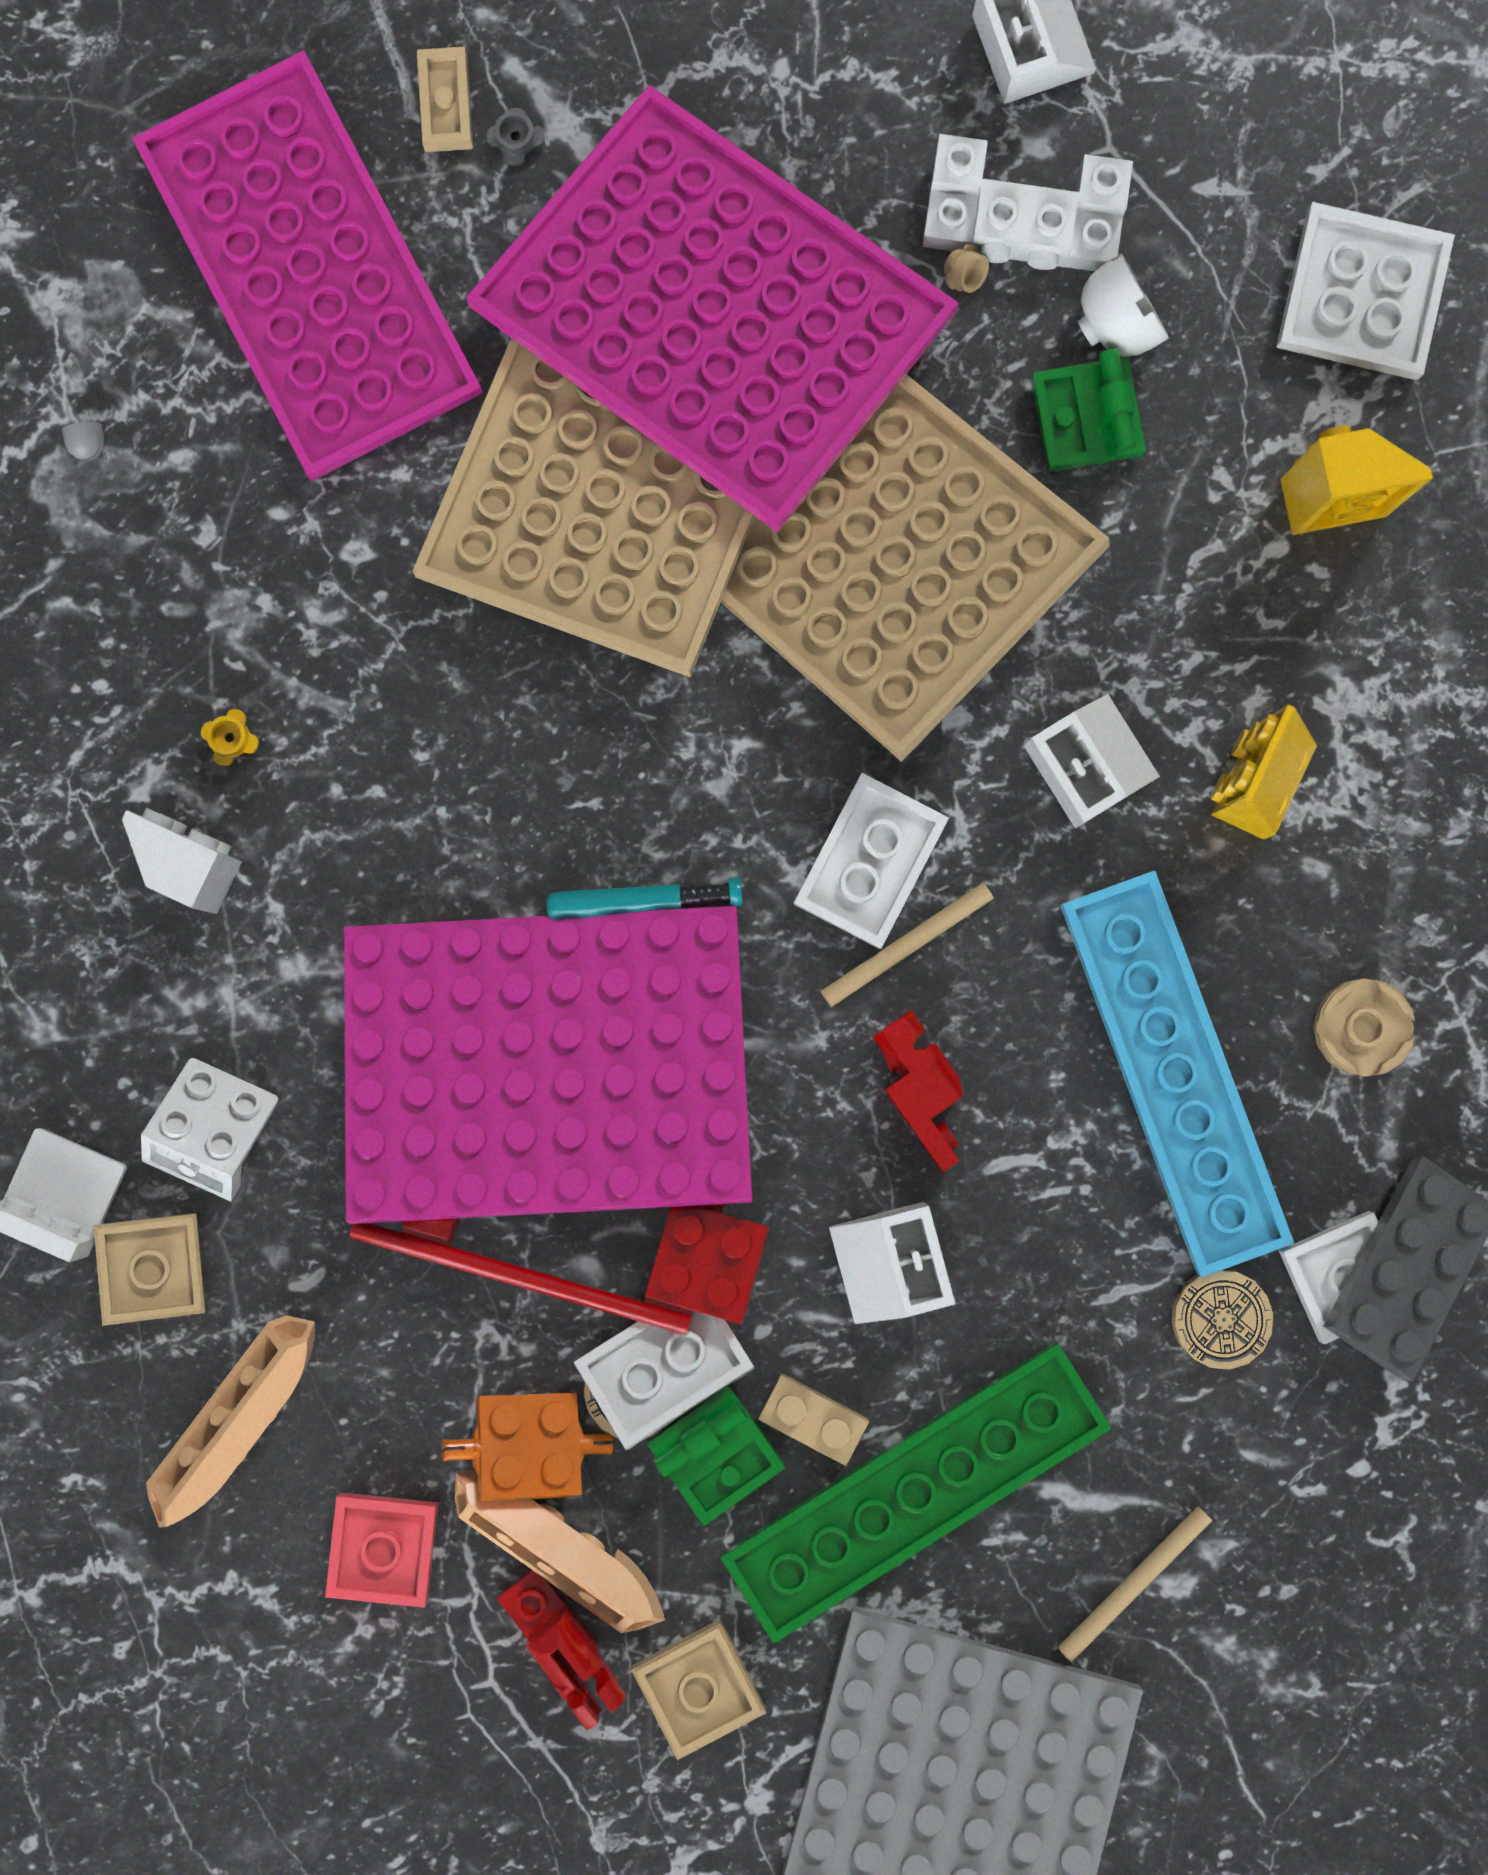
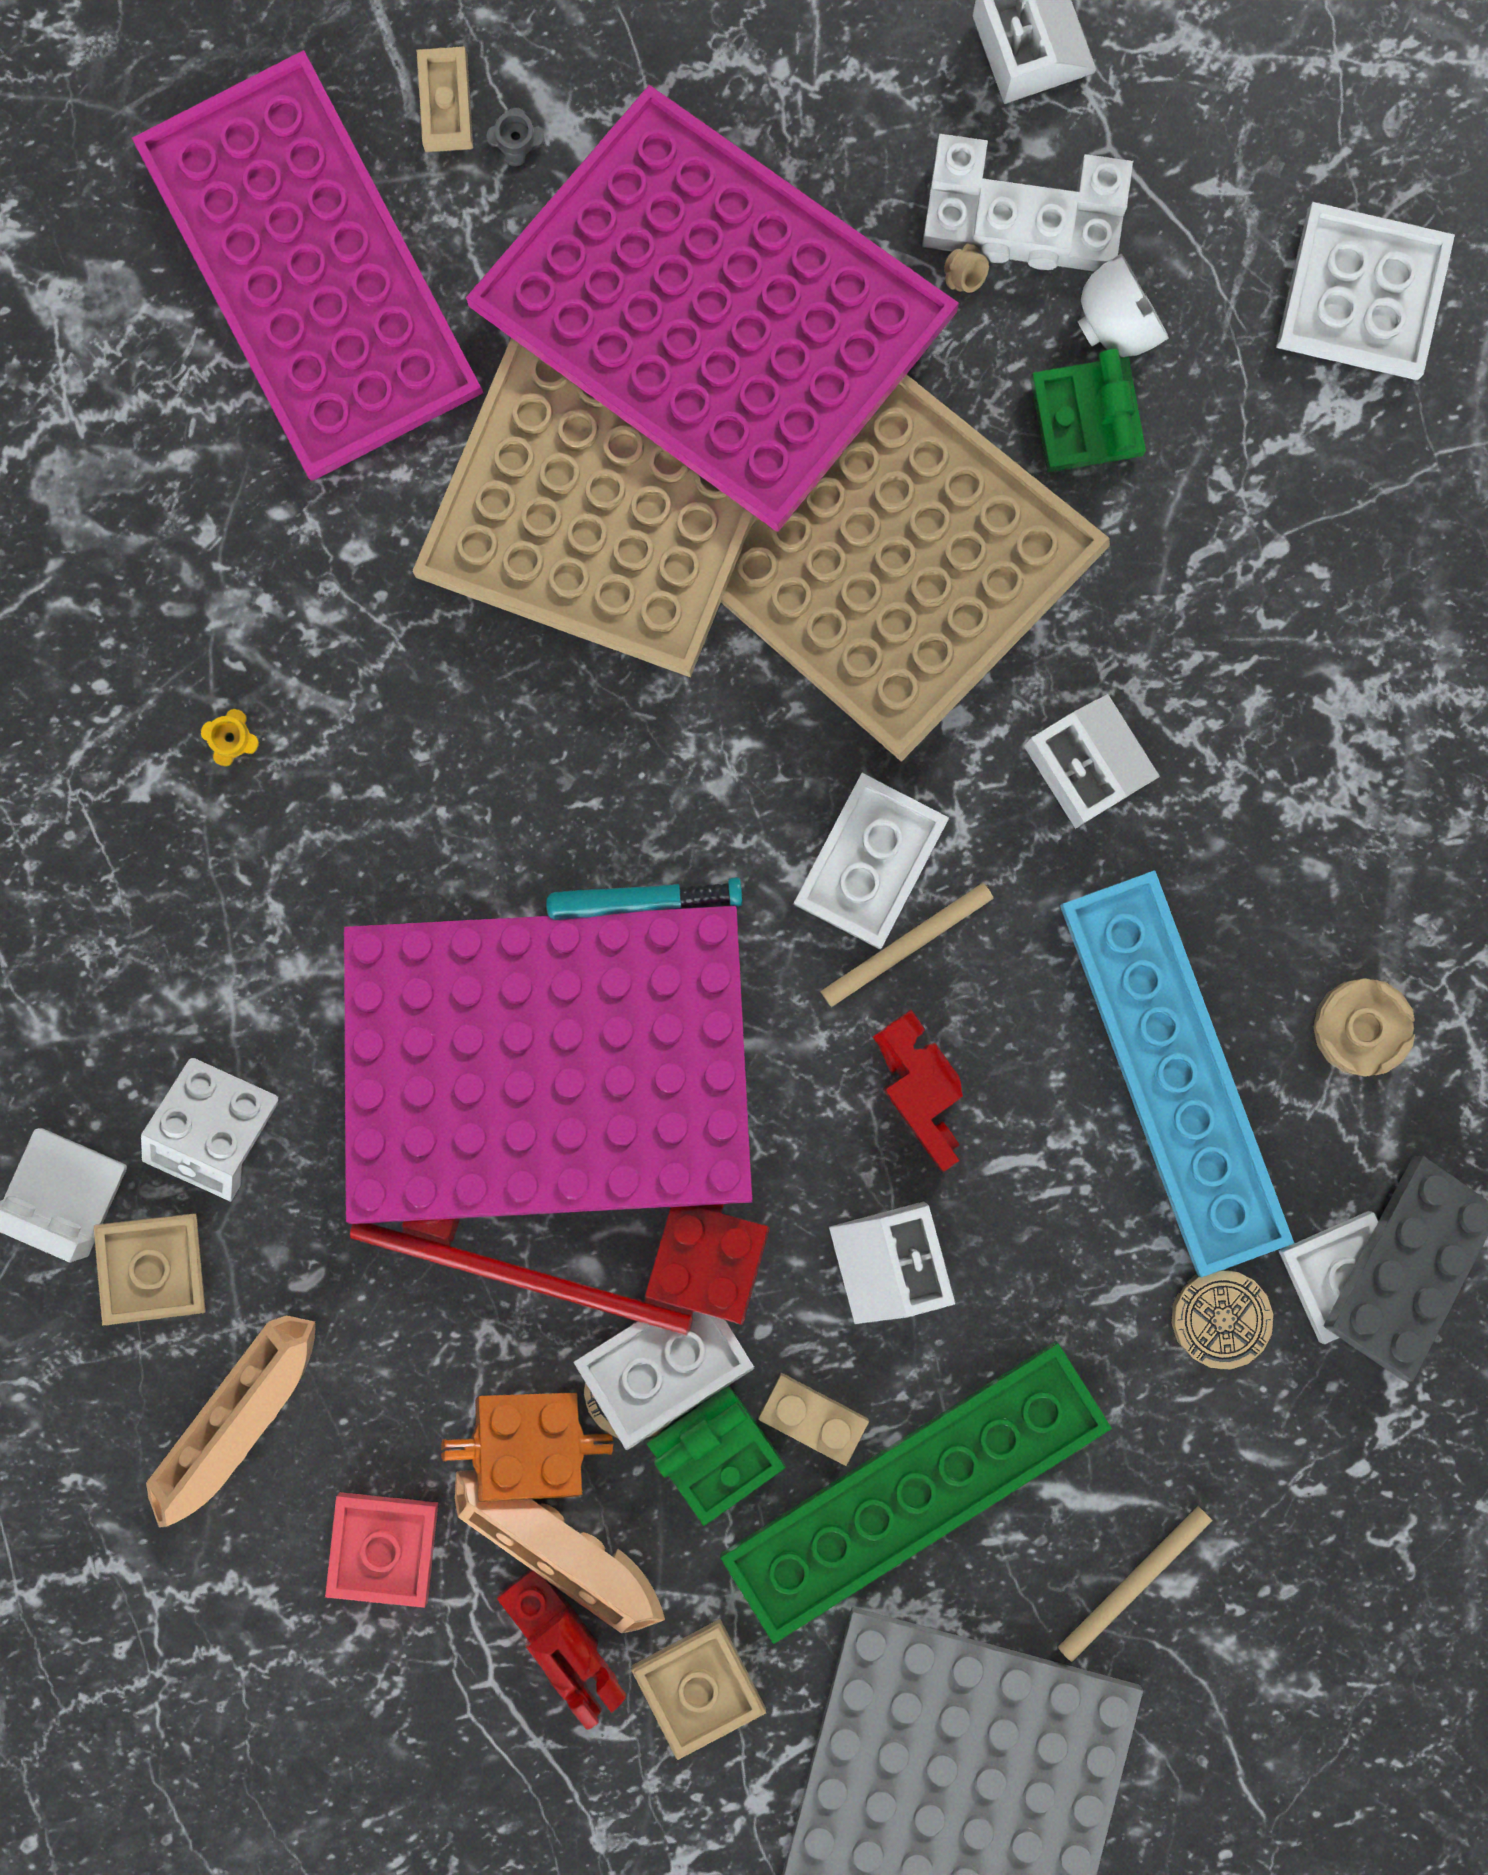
(84, 440): light grey hinge -> none
(181, 866): white slope -> none
(1265, 773): yellow slope -> none
(1349, 480): yellow slope -> none

